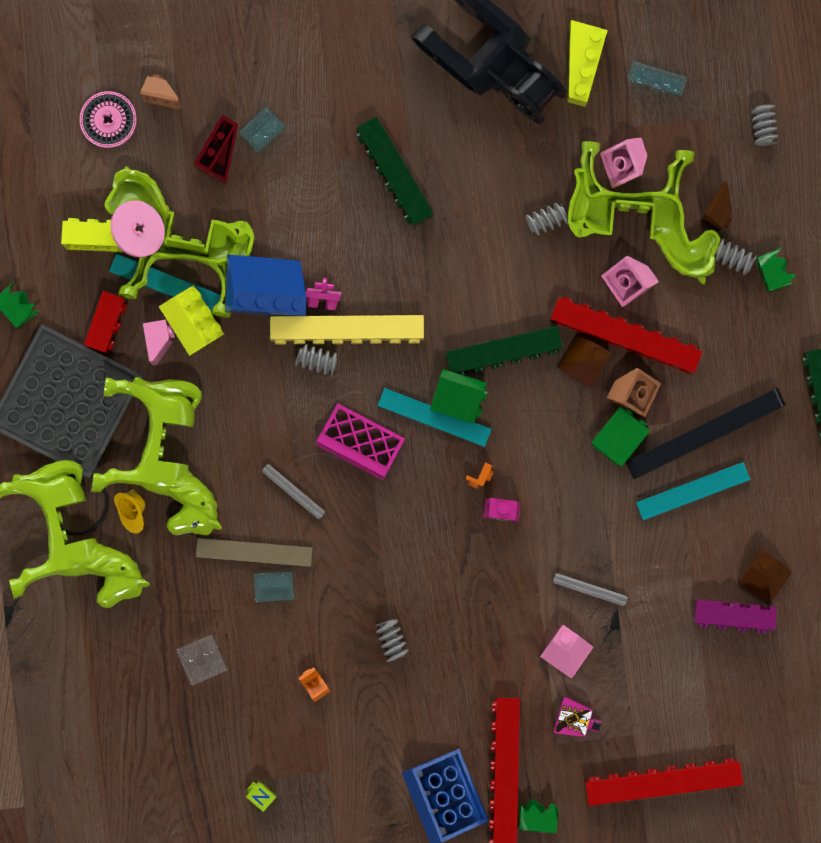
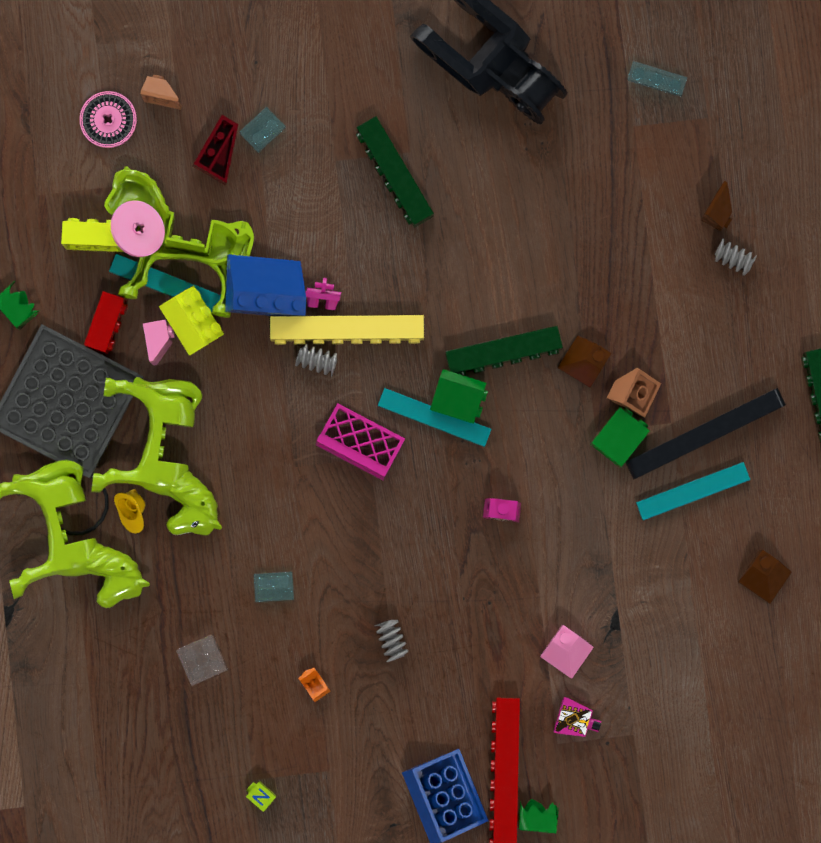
(254, 552): dark tan tile -> none
(293, 491): light grey axle -> none
(485, 474): orange bracket -> none
(546, 218): light grey piece -> none
(584, 54): neon yellow wedge -> none
(590, 589): light grey axle -> none
(596, 207): lime animal -> none
(624, 161): bright pink slope -> none
(626, 336): red brick -> none
(629, 280): bright pink slope -> none
(663, 783): red brick -> none
(734, 615): magenta wedge -> none
(764, 125): light grey piece -> none
(774, 271): green piece -> none

